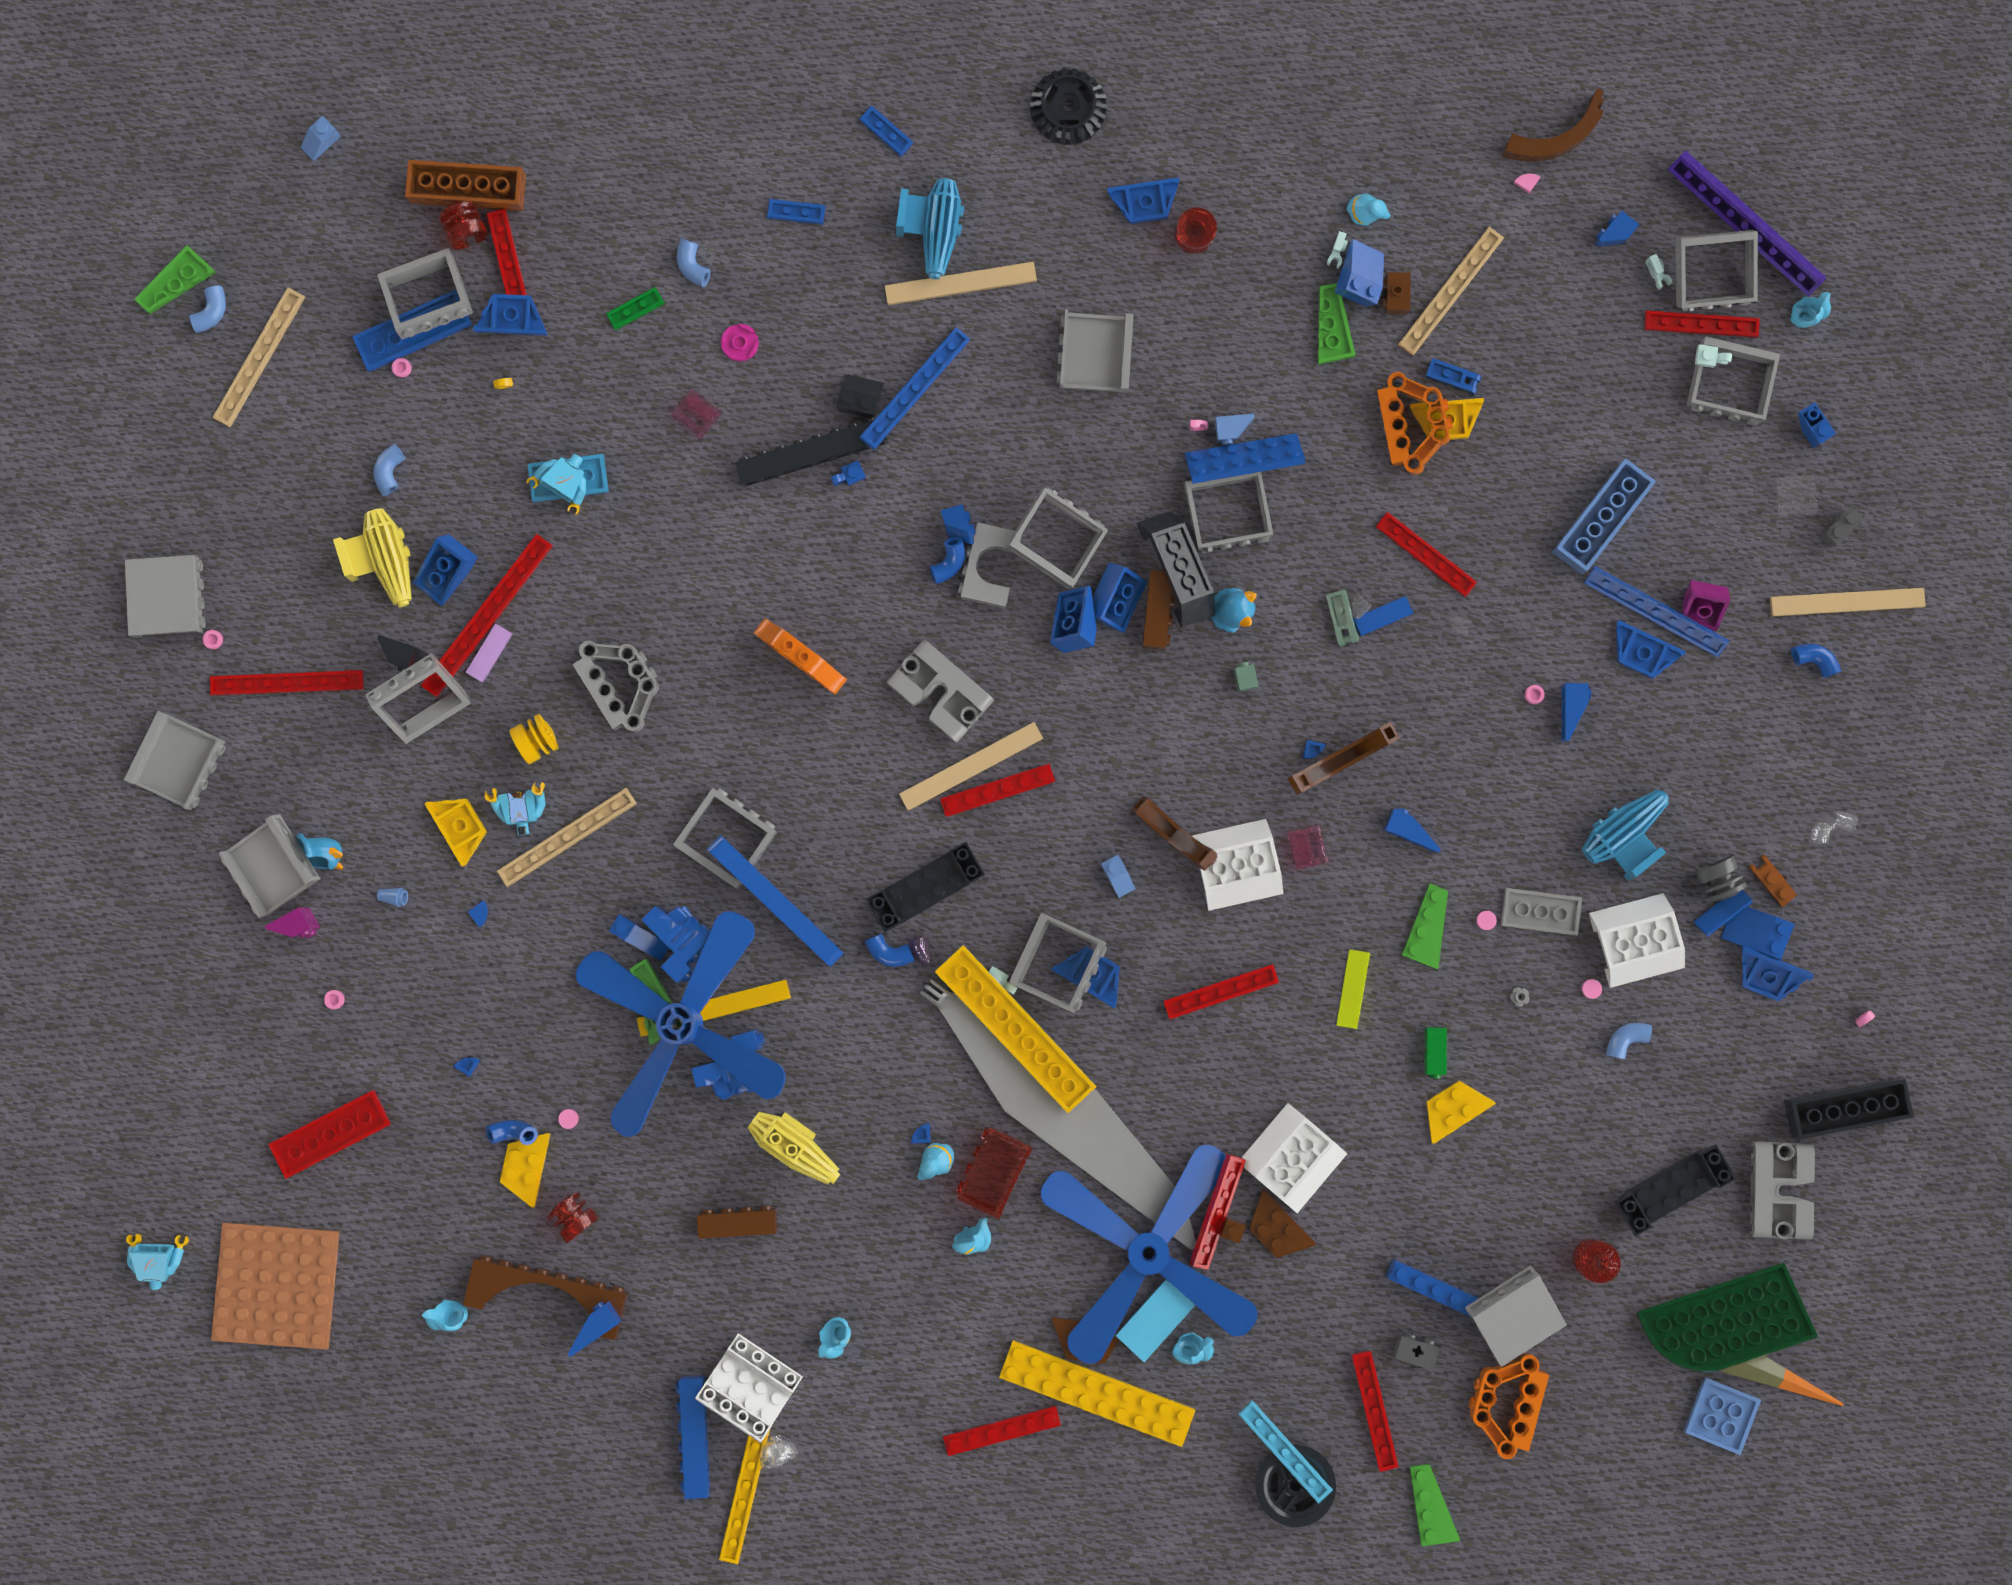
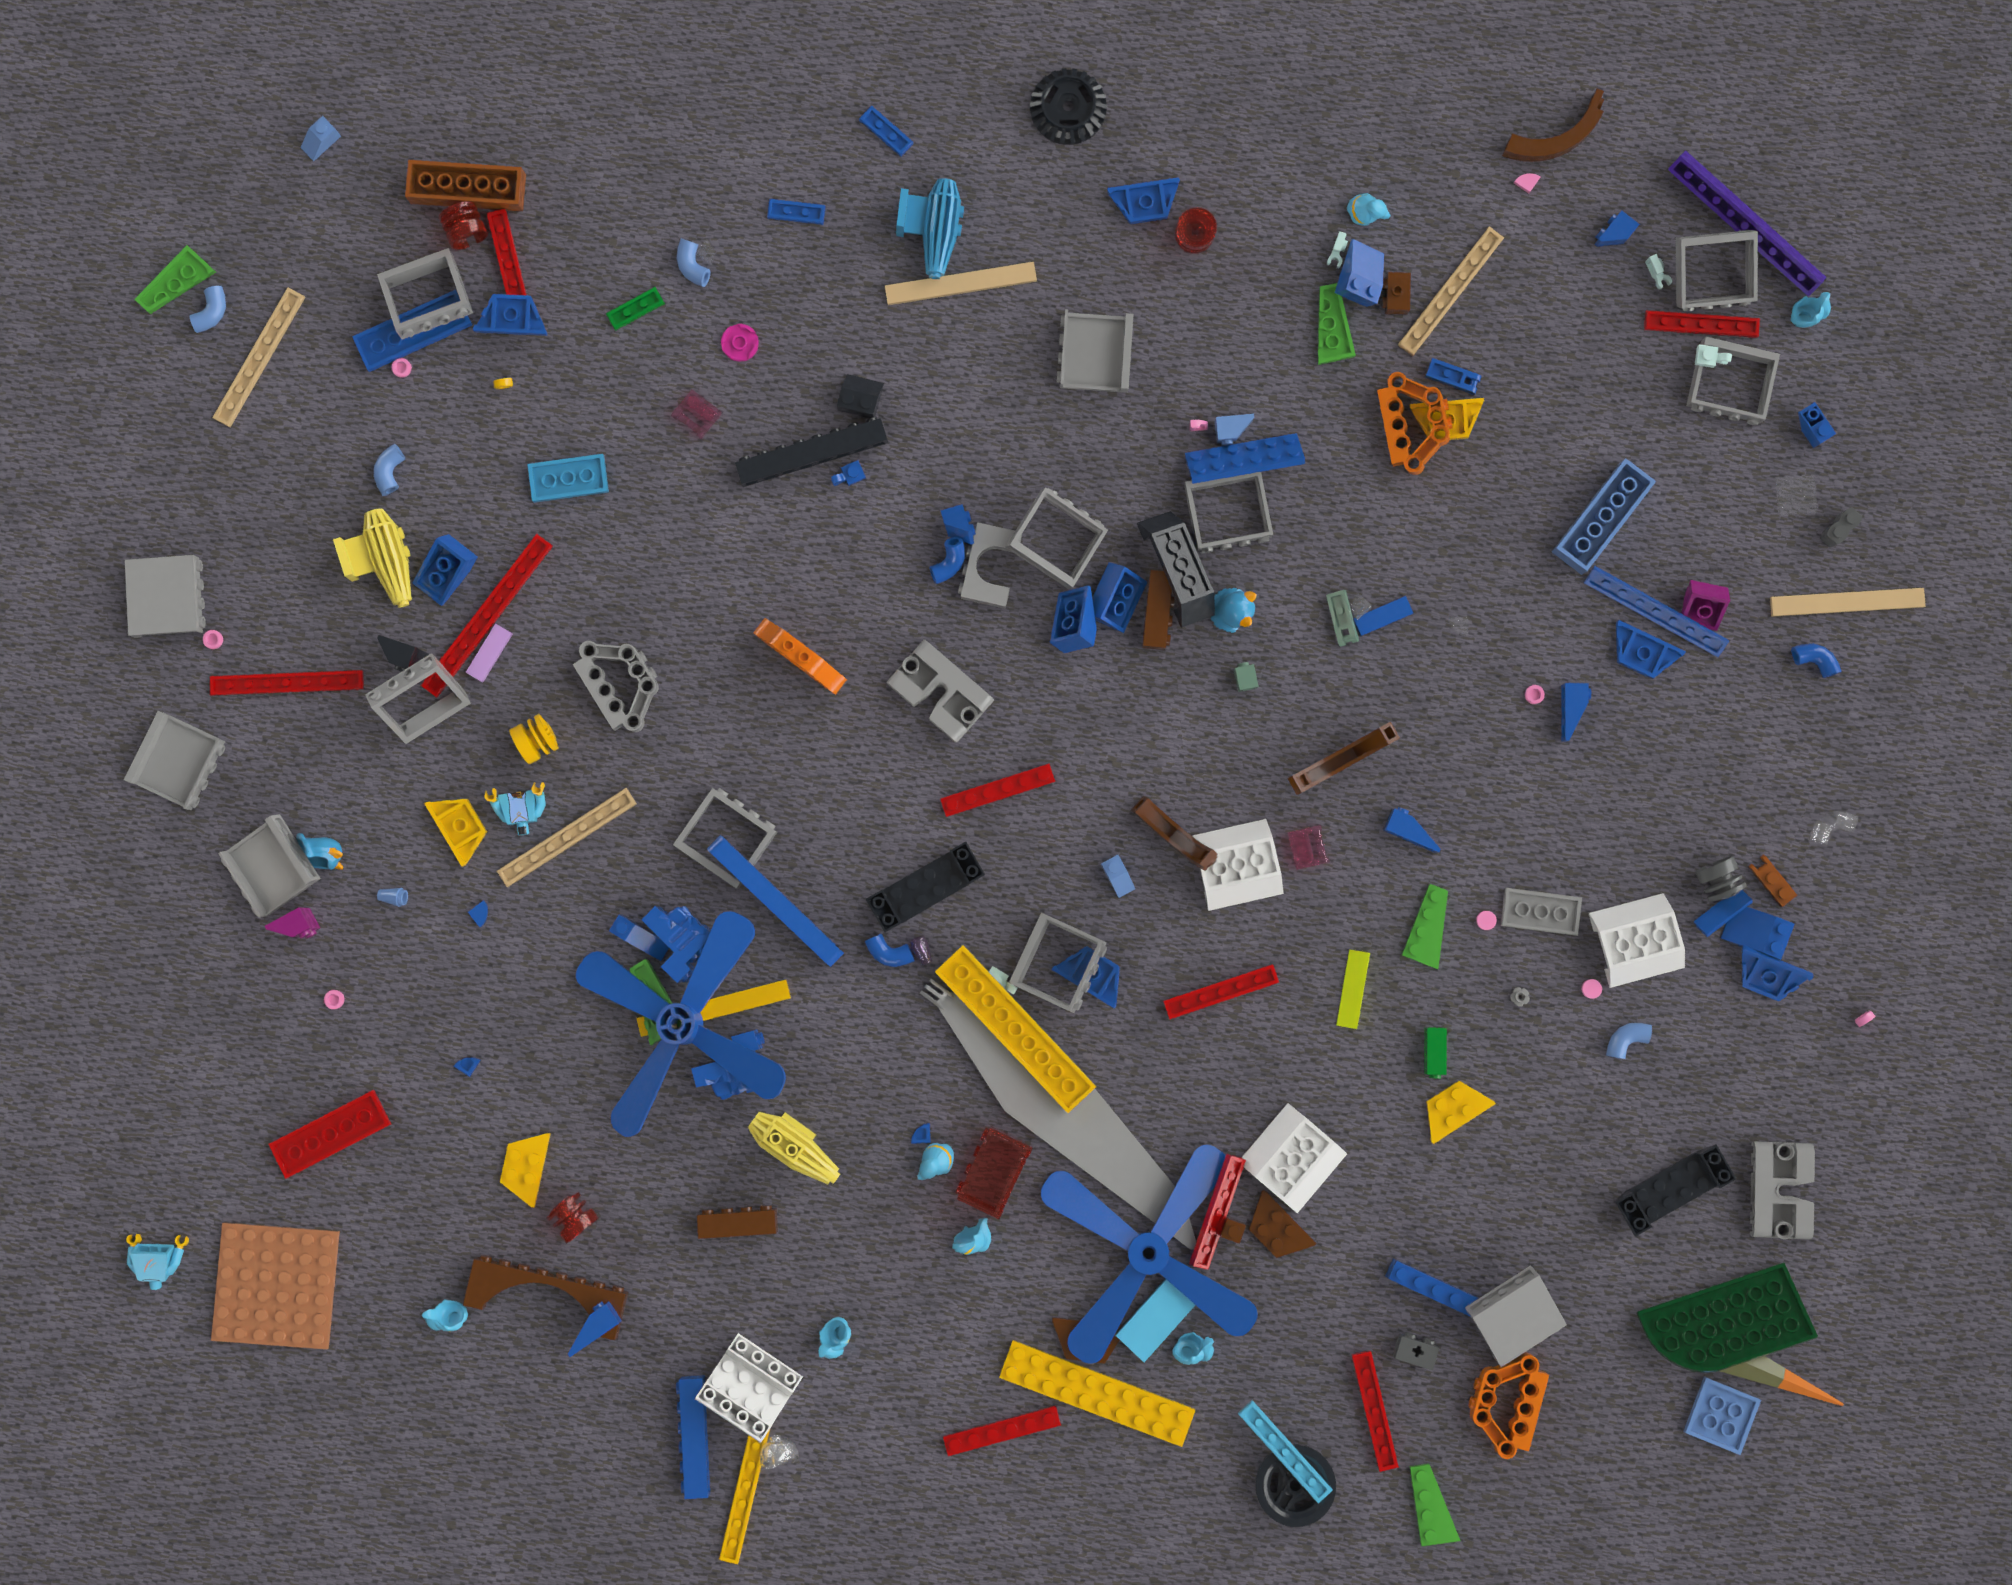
(511, 1131): blue cylinder -> none
(563, 479): medium azure torso -> none
(568, 1118): bright pink tile -> none
(914, 388): blue tile -> none
(971, 766): tan tile -> none
(1312, 749): blue tile -> none
(1426, 554): red tile -> none
(1585, 1260): clear red wheel -> none
(1624, 836): dark azure piece -> none
(1848, 1108): black brick -> none

